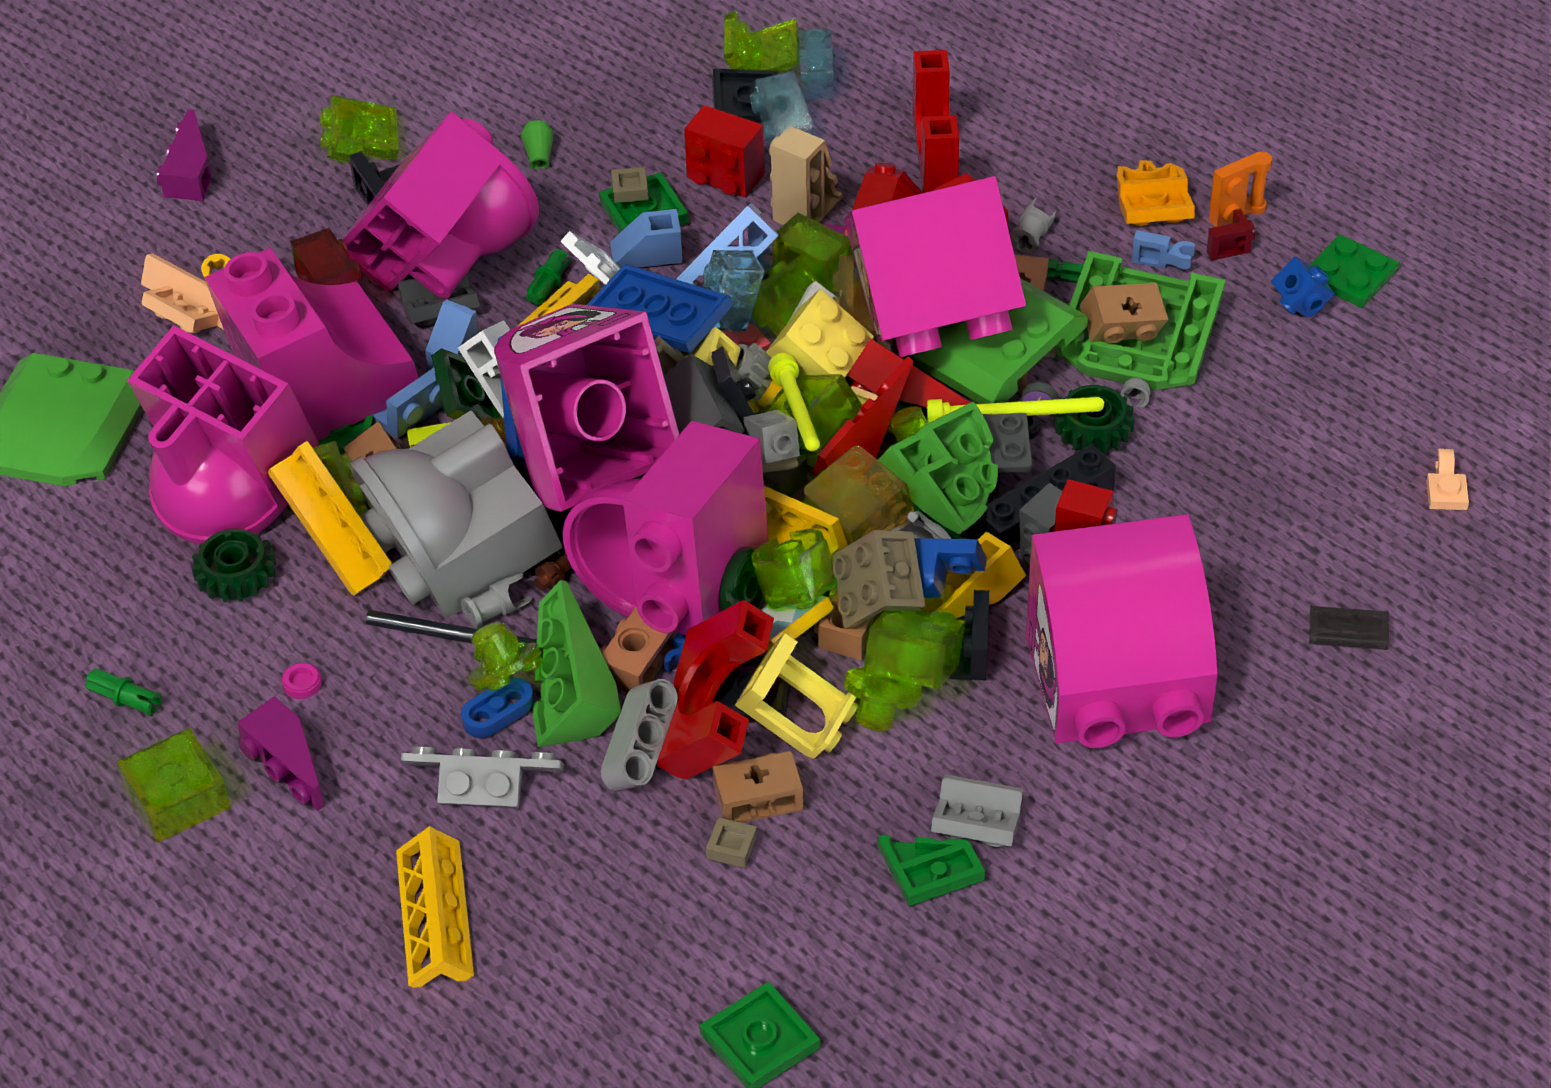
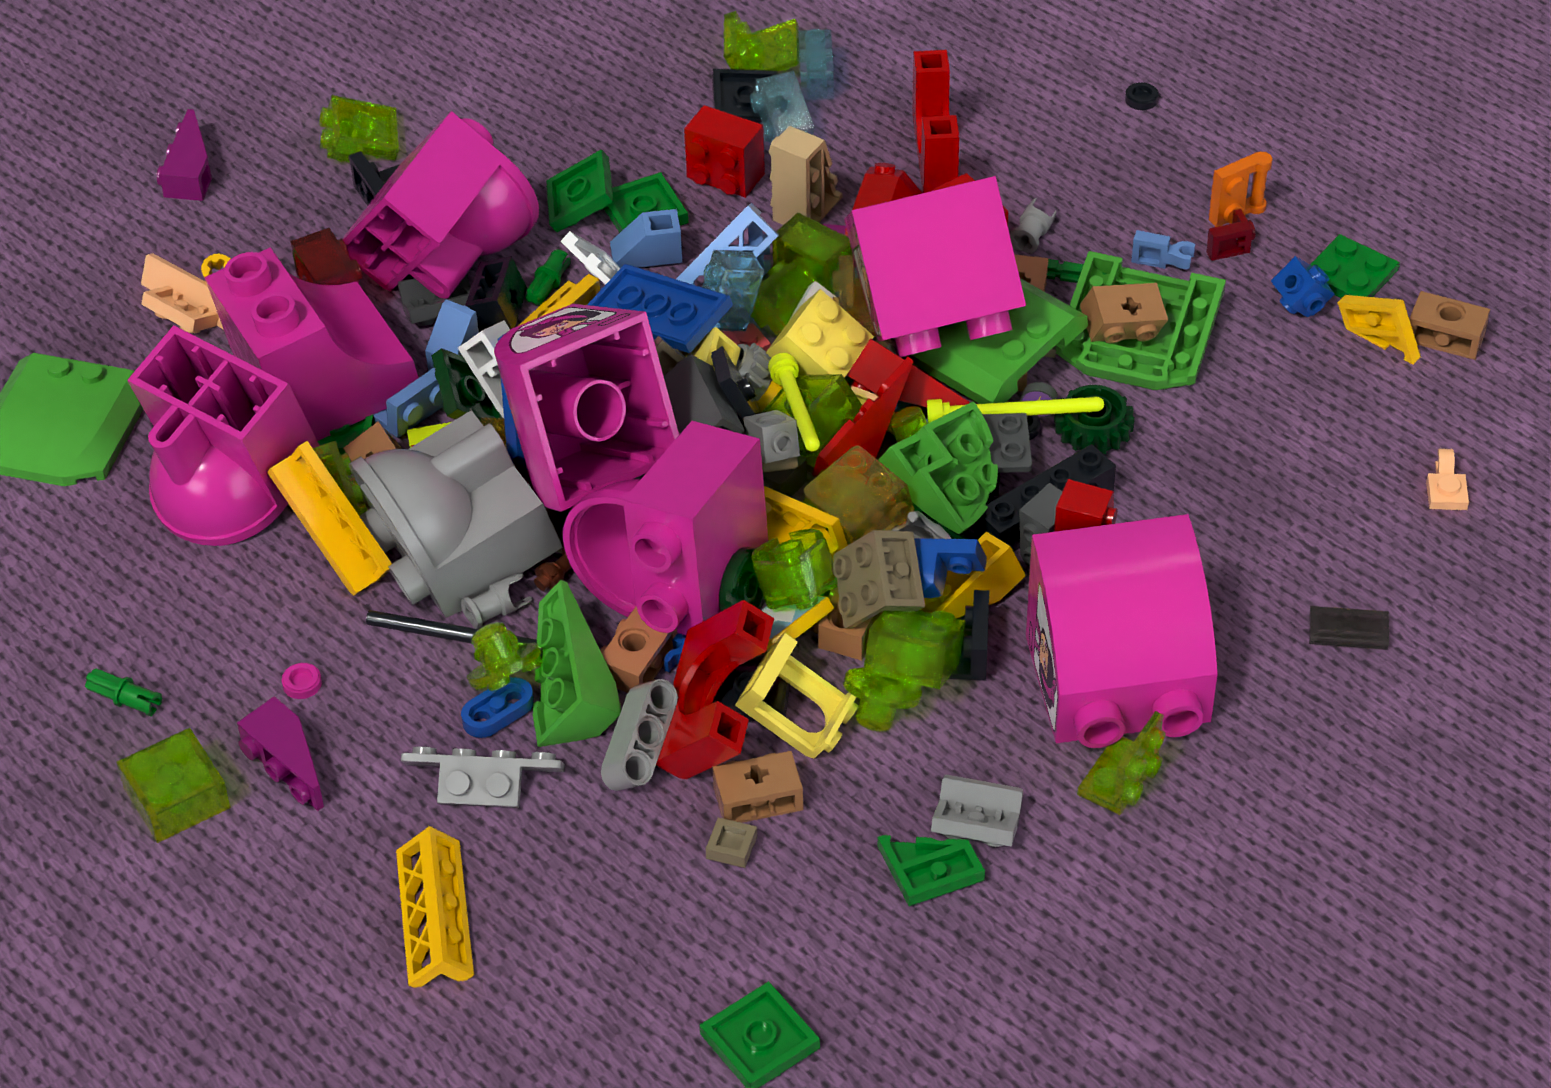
(233, 565): dark green gear -> none
(497, 293): none -> black brick
(537, 141): bright green cone -> none
(579, 191): none -> green plate
(629, 184): dark tan plate -> none
(1123, 767): none -> clear neon green bracket
(1141, 96): none -> black tile
(1142, 393): light grey hinge -> none
(1154, 194): light orange plate -> none
(1380, 322): none -> yellow wing
(1449, 324): none -> medium nougat brick

